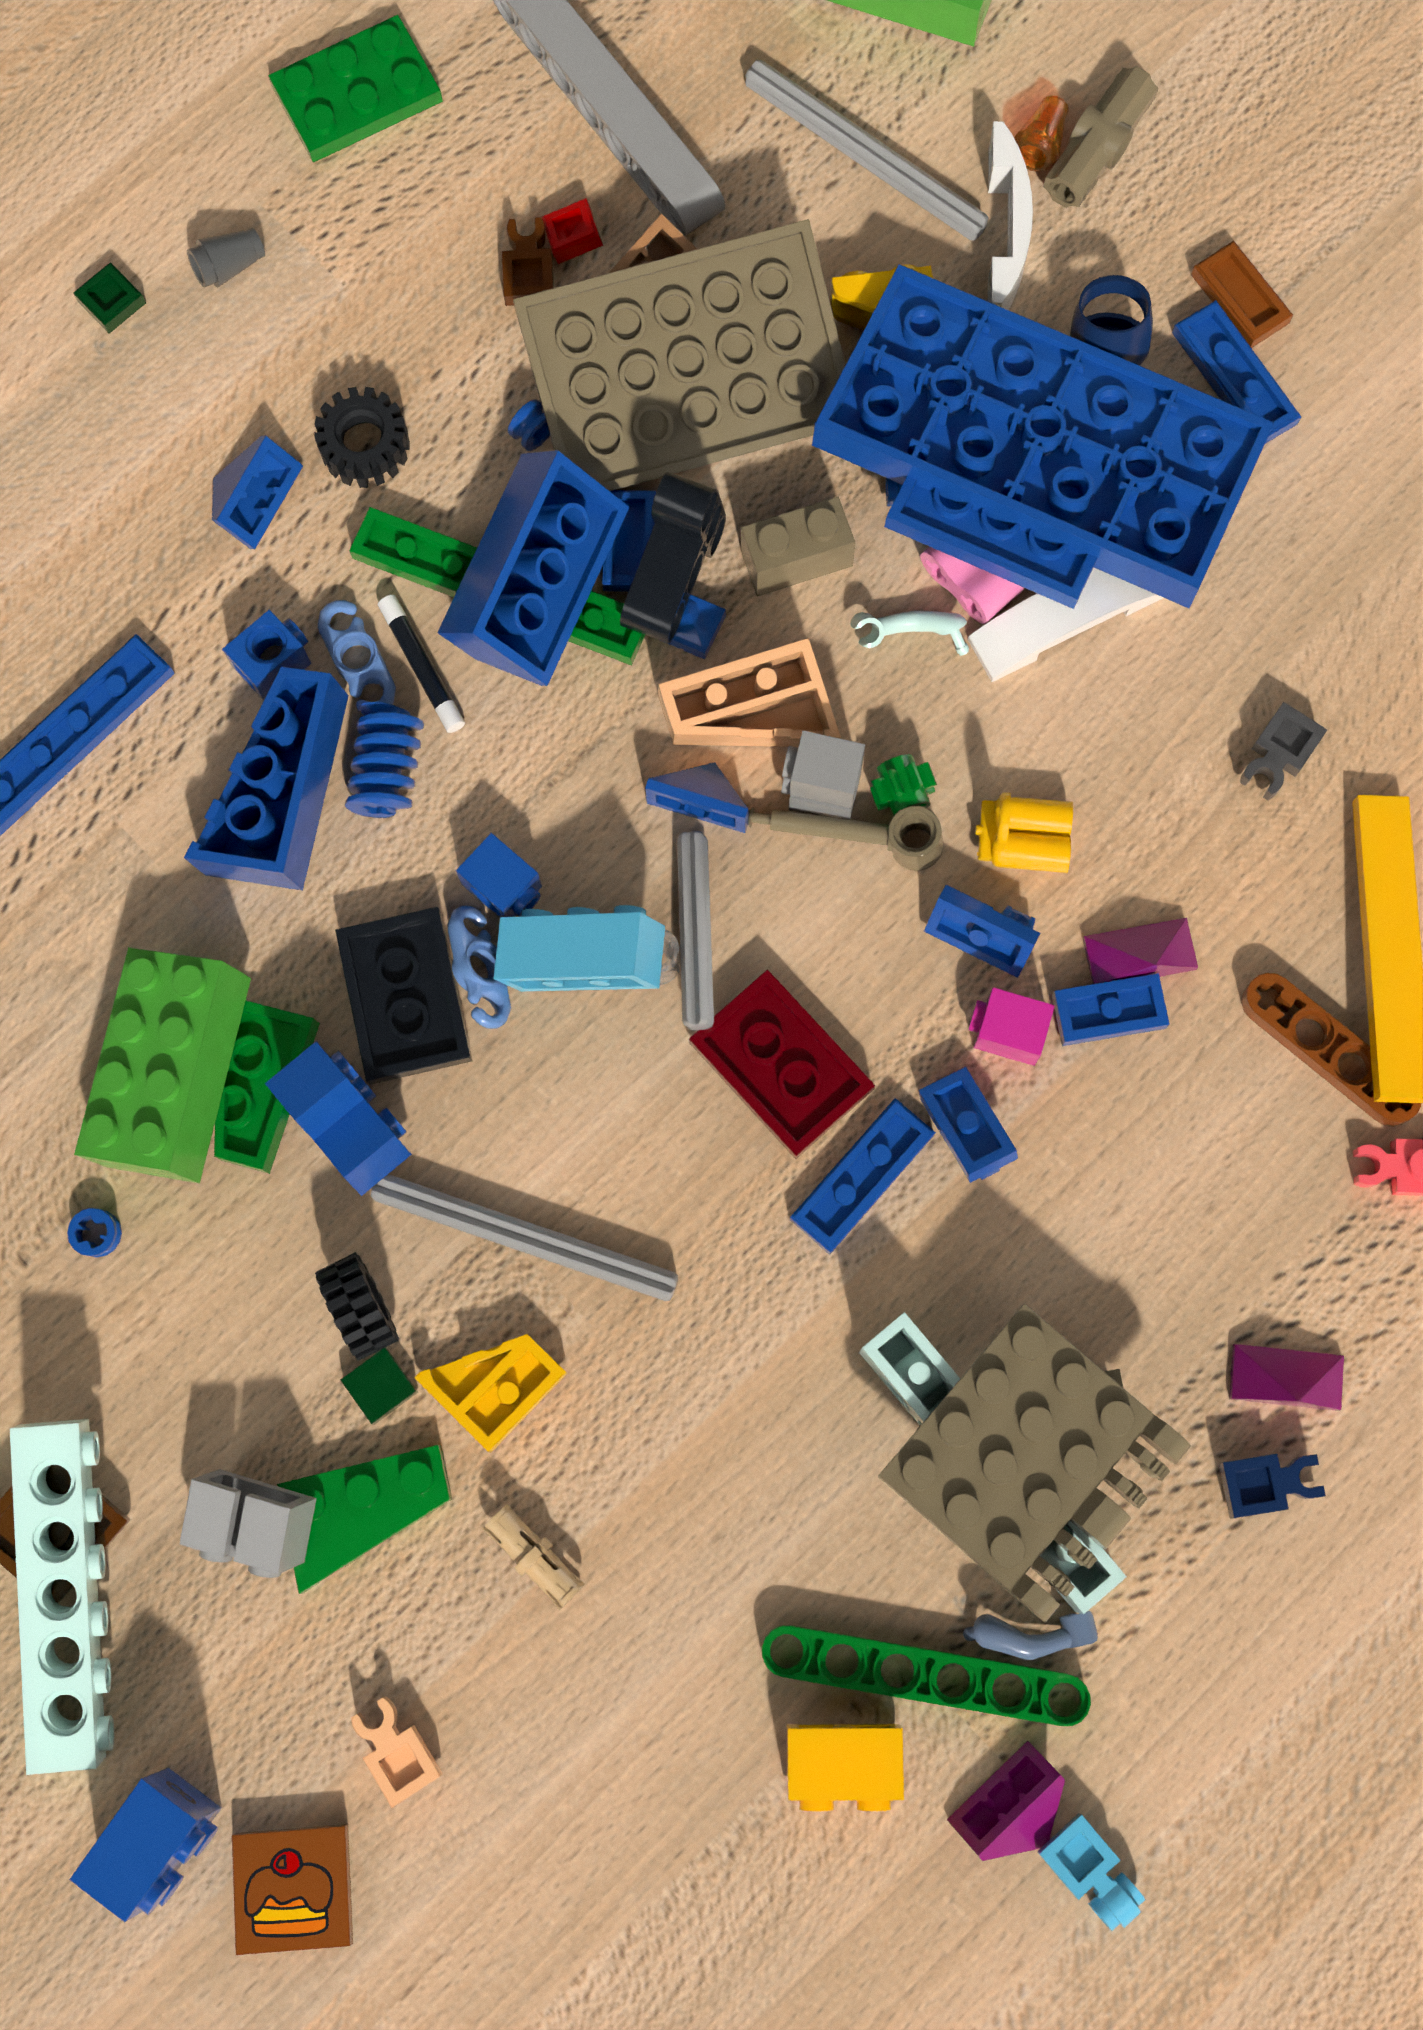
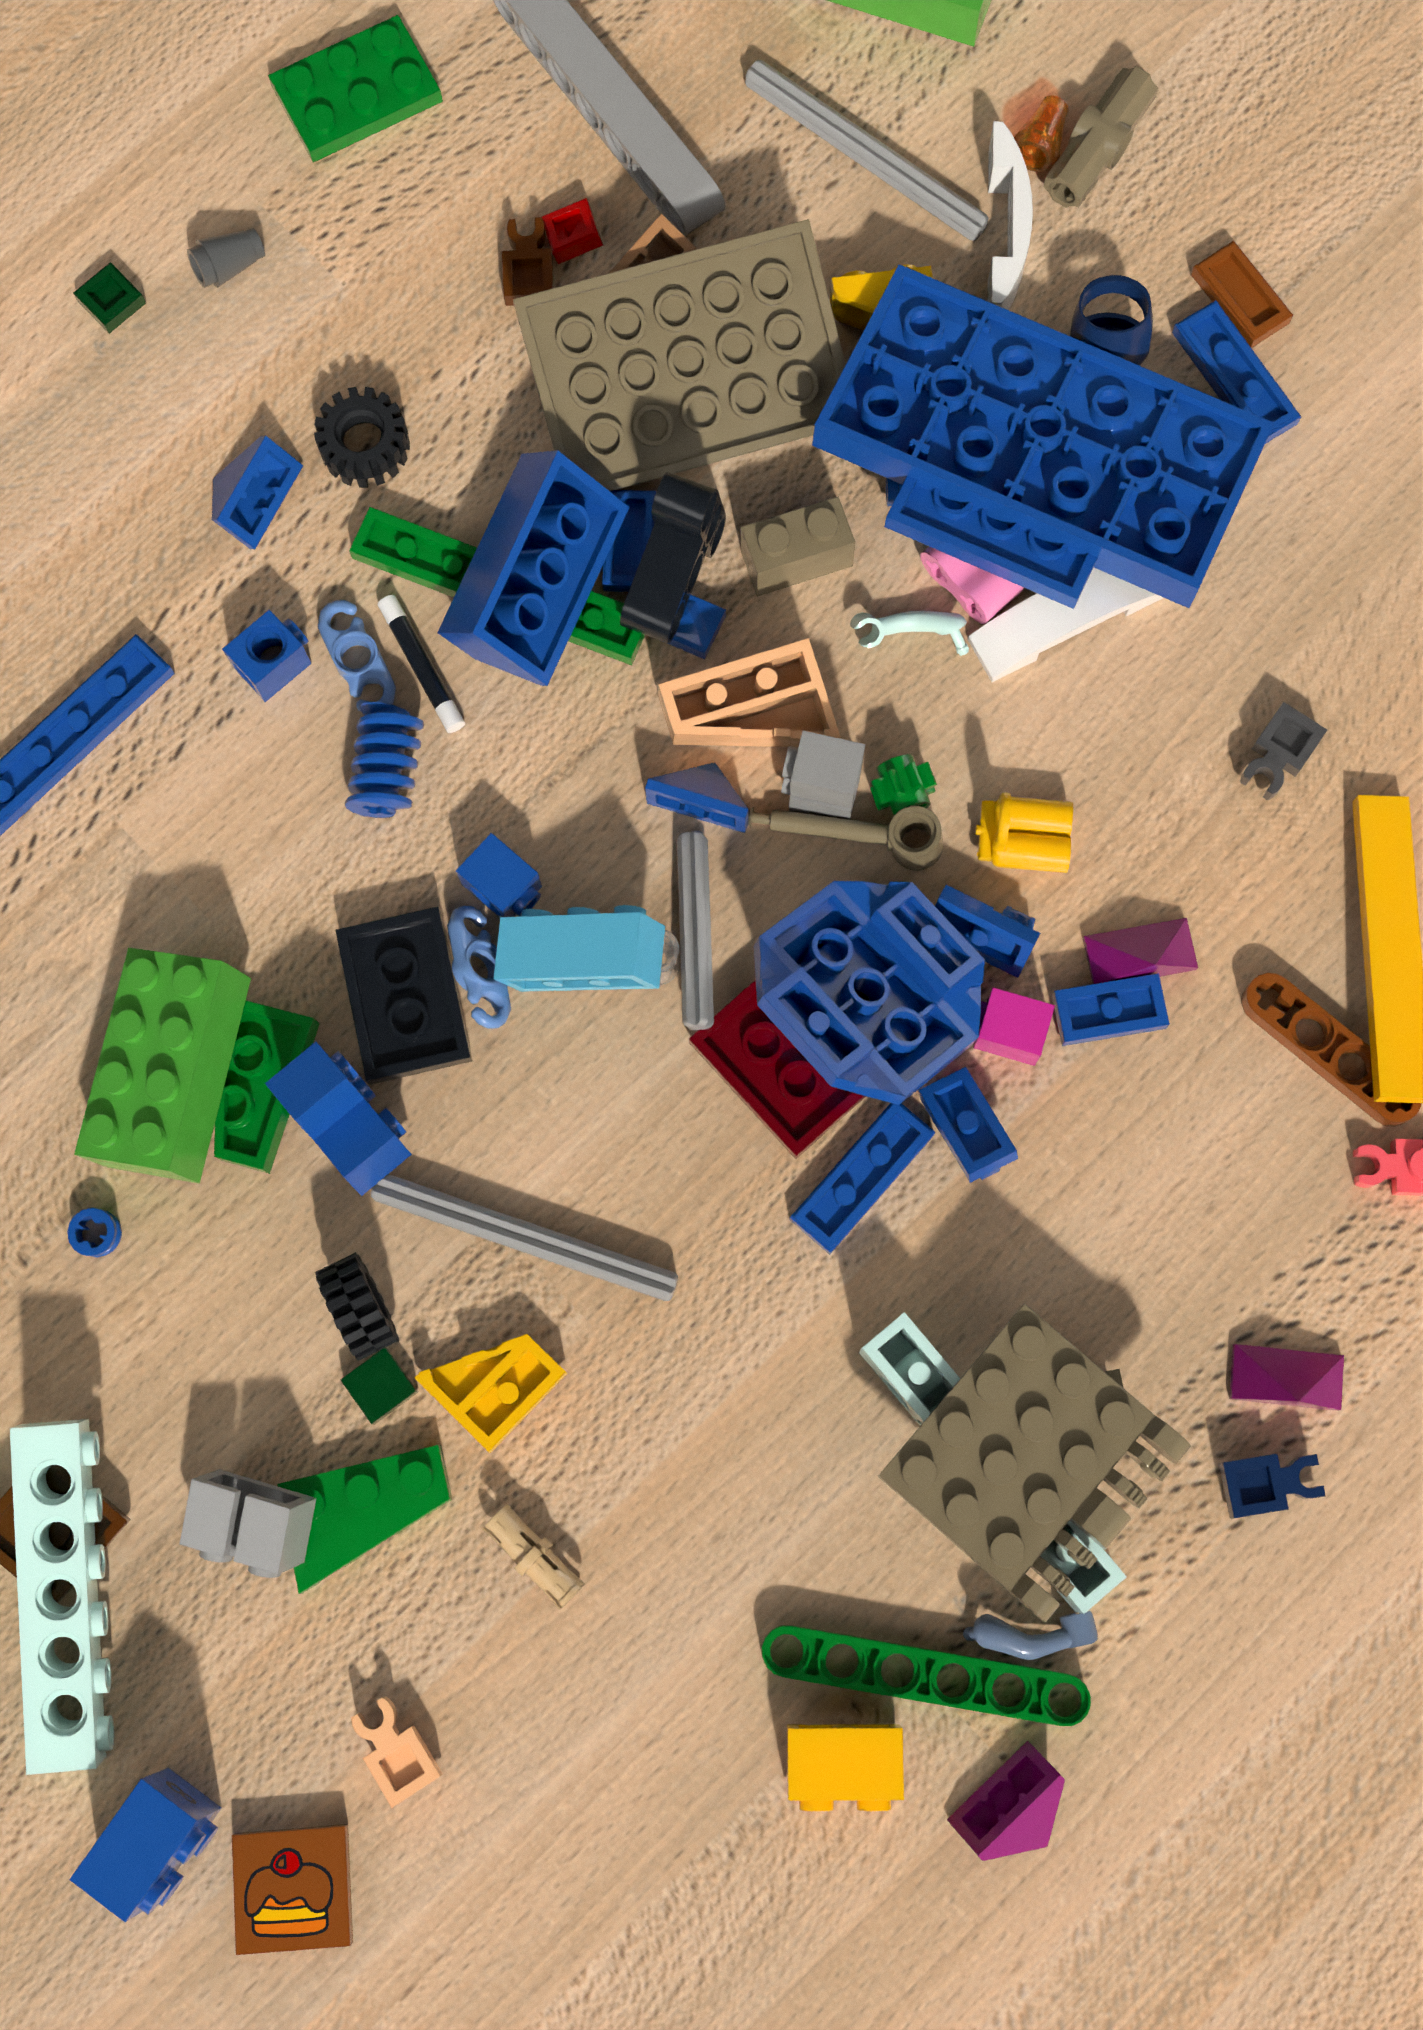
(277, 786): blue wedge -> none
(529, 425): blue bush -> none
(898, 954): none -> blue piece
(1082, 1862): medium azure plate -> none

